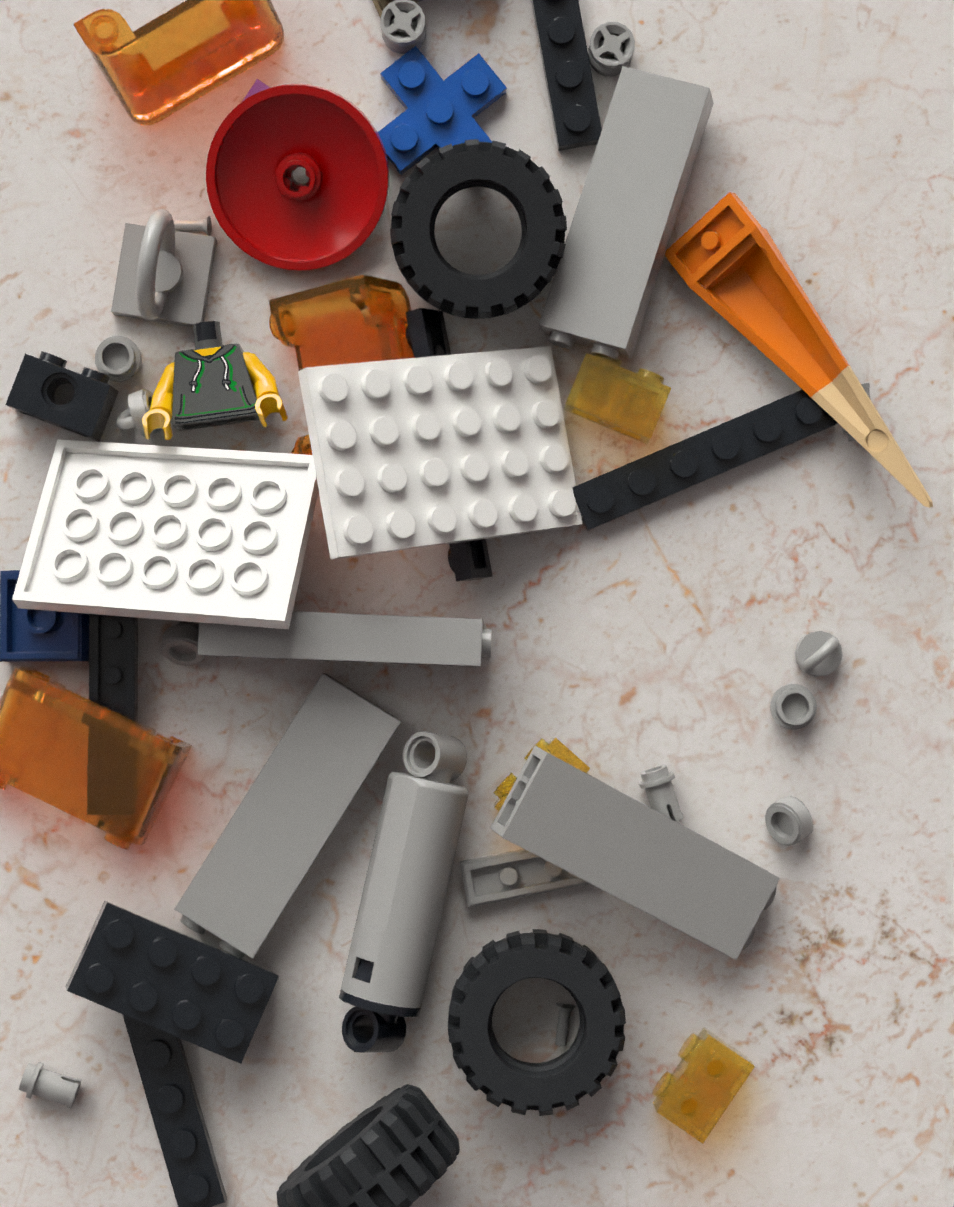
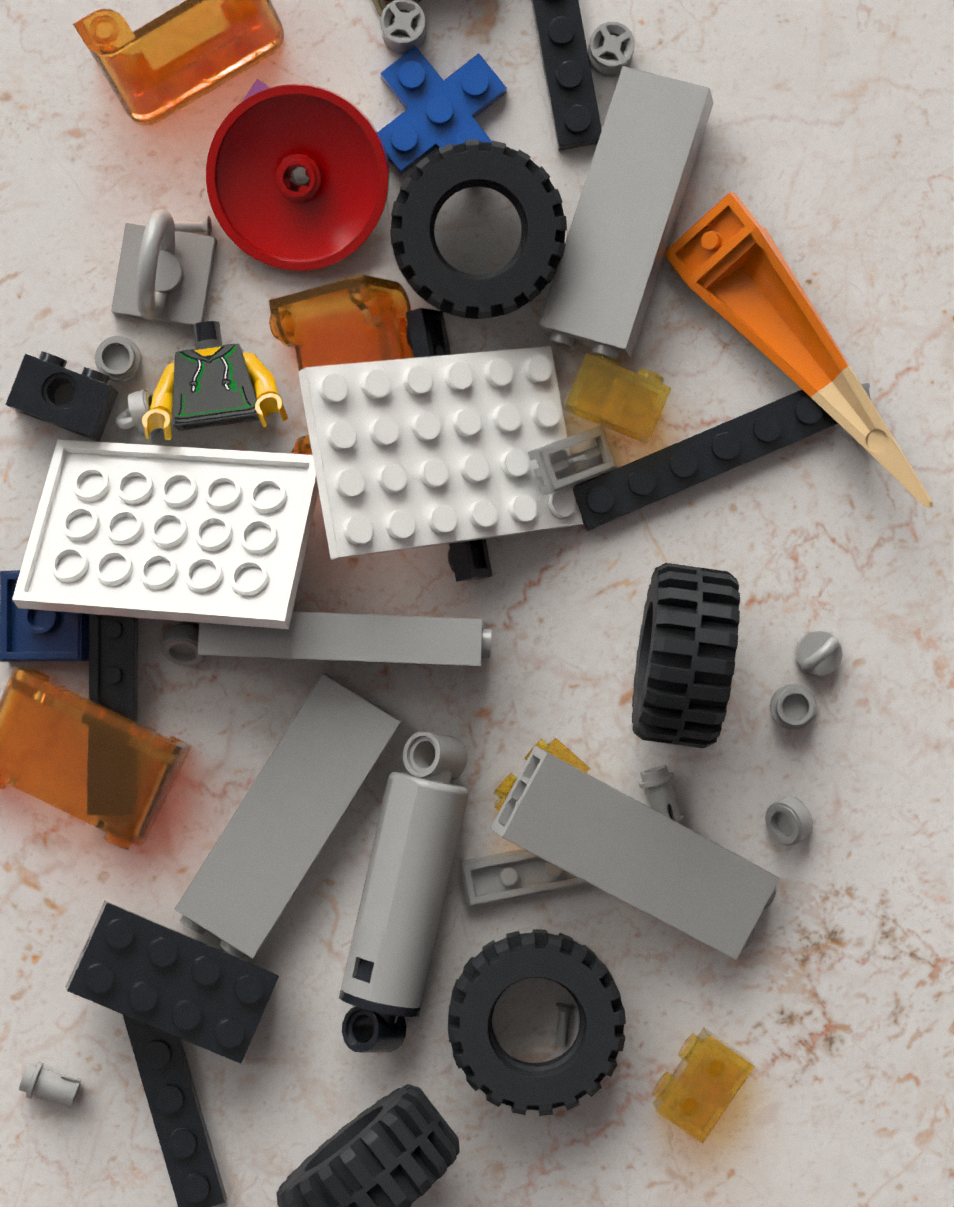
(547, 469): none -> light grey tile
(686, 655): none -> black tyre

